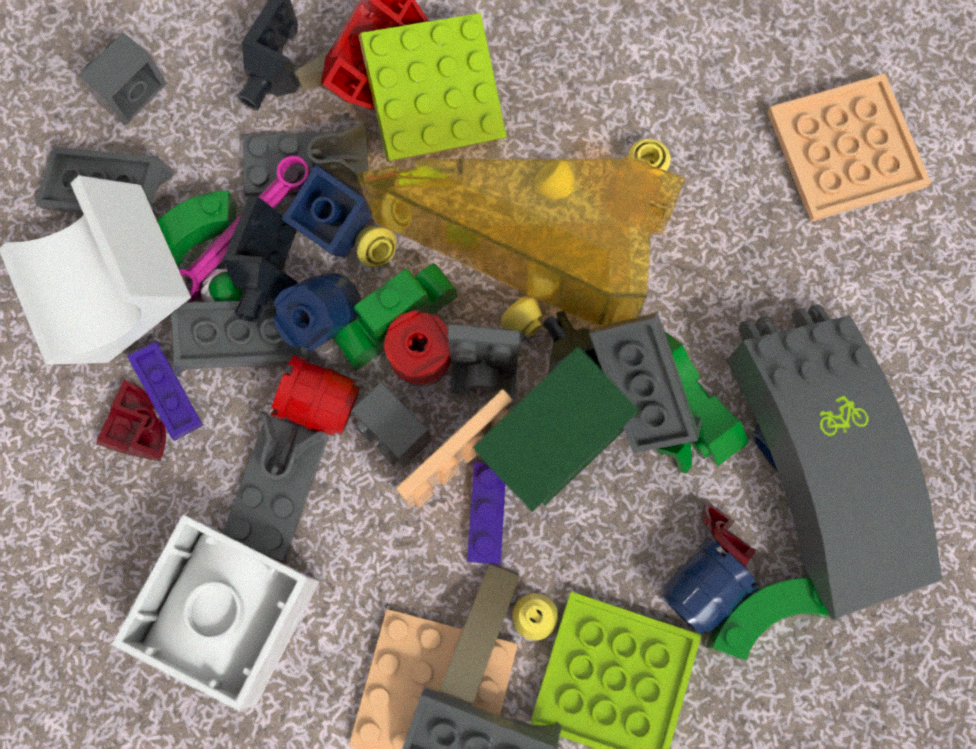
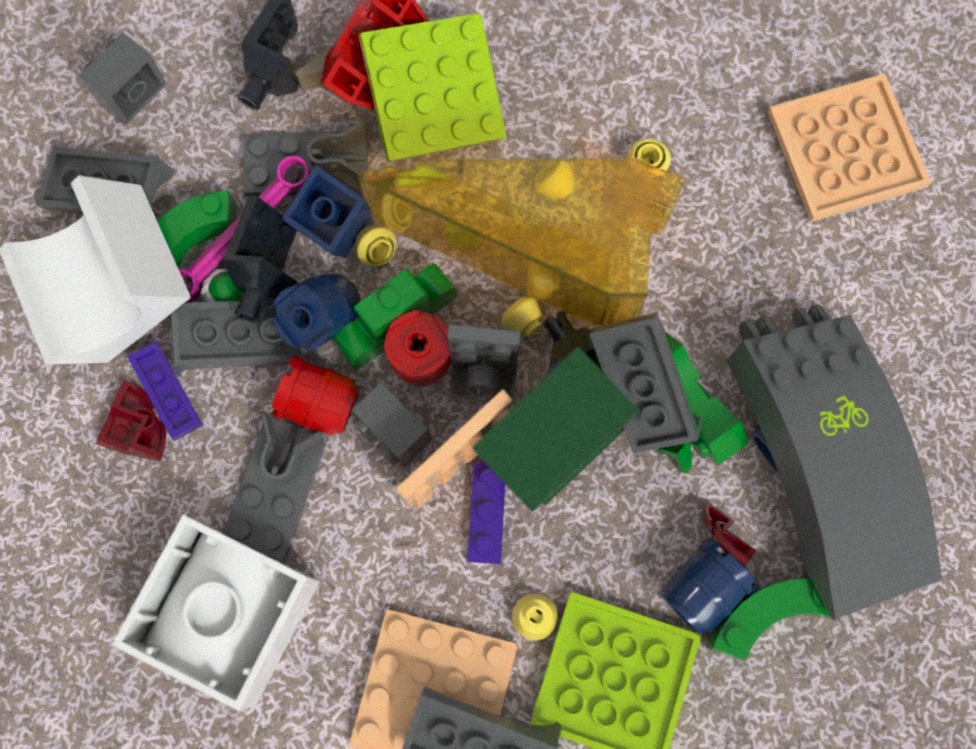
(479, 634): dark tan slope -> none

